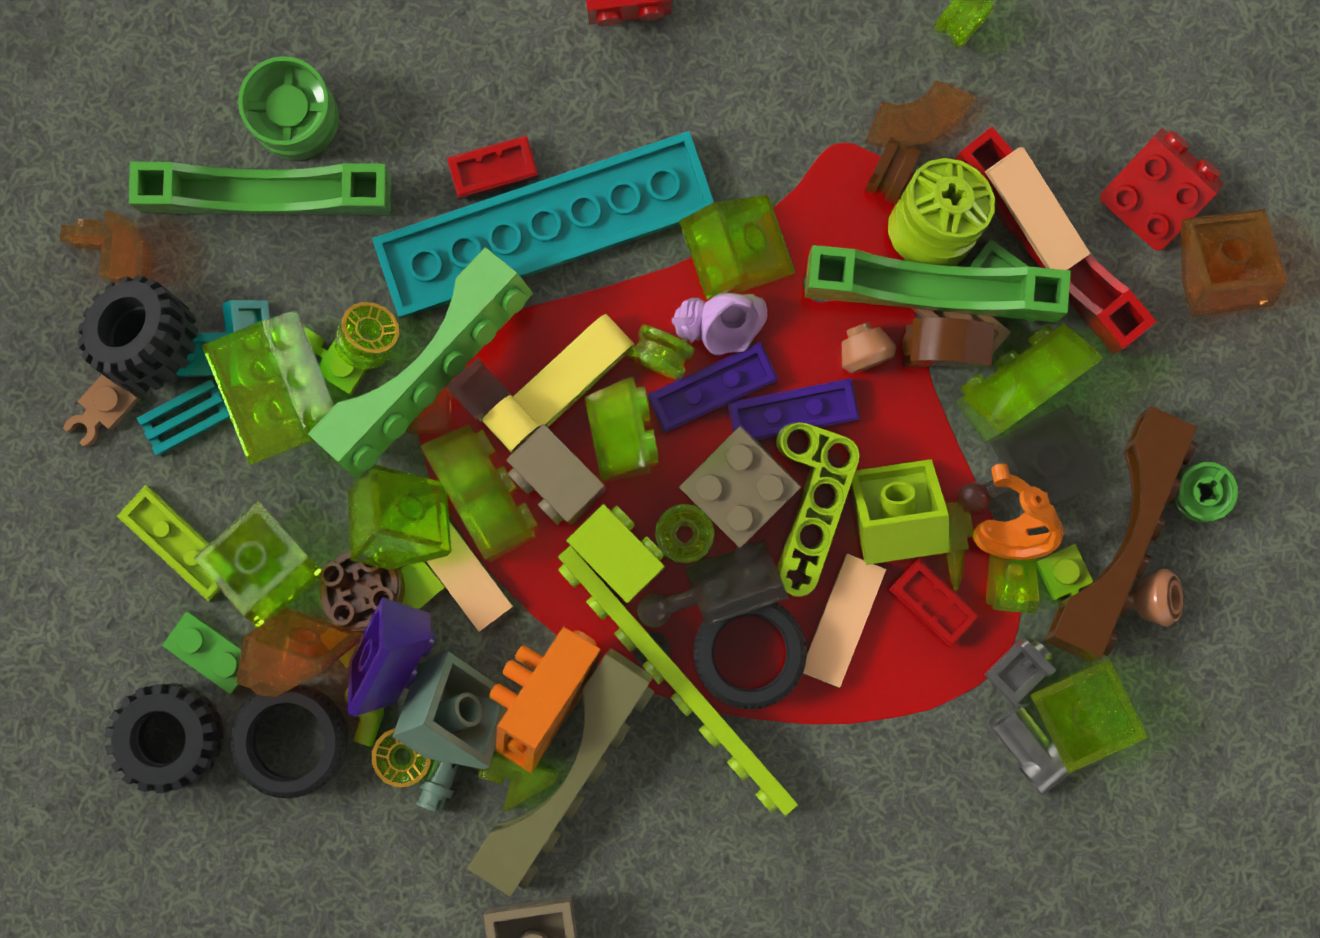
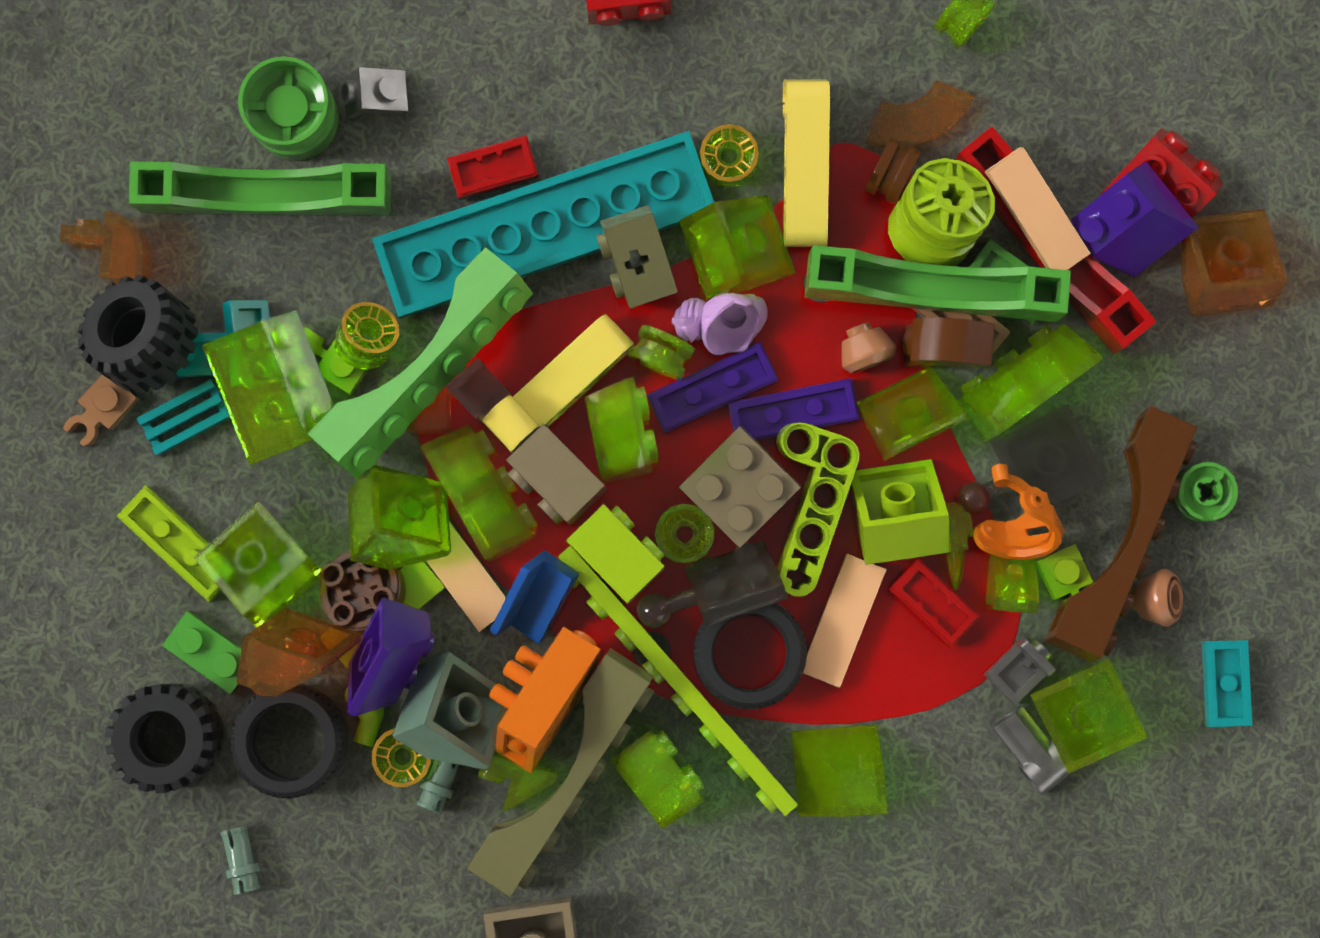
(240, 860): none -> sand green pin
(374, 92): none -> flat silver bracket
(536, 597): none -> blue panel
(653, 275): none -> olive brick
(658, 778): none -> clear neon green slope
(729, 138): none -> clear neon green wheel
(806, 161): none -> light yellow beam
(839, 772): none -> clear neon green slope
(910, 413): none -> clear neon green slope
(1133, 222): none -> dark purple slope
(1226, 683): none -> teal plate

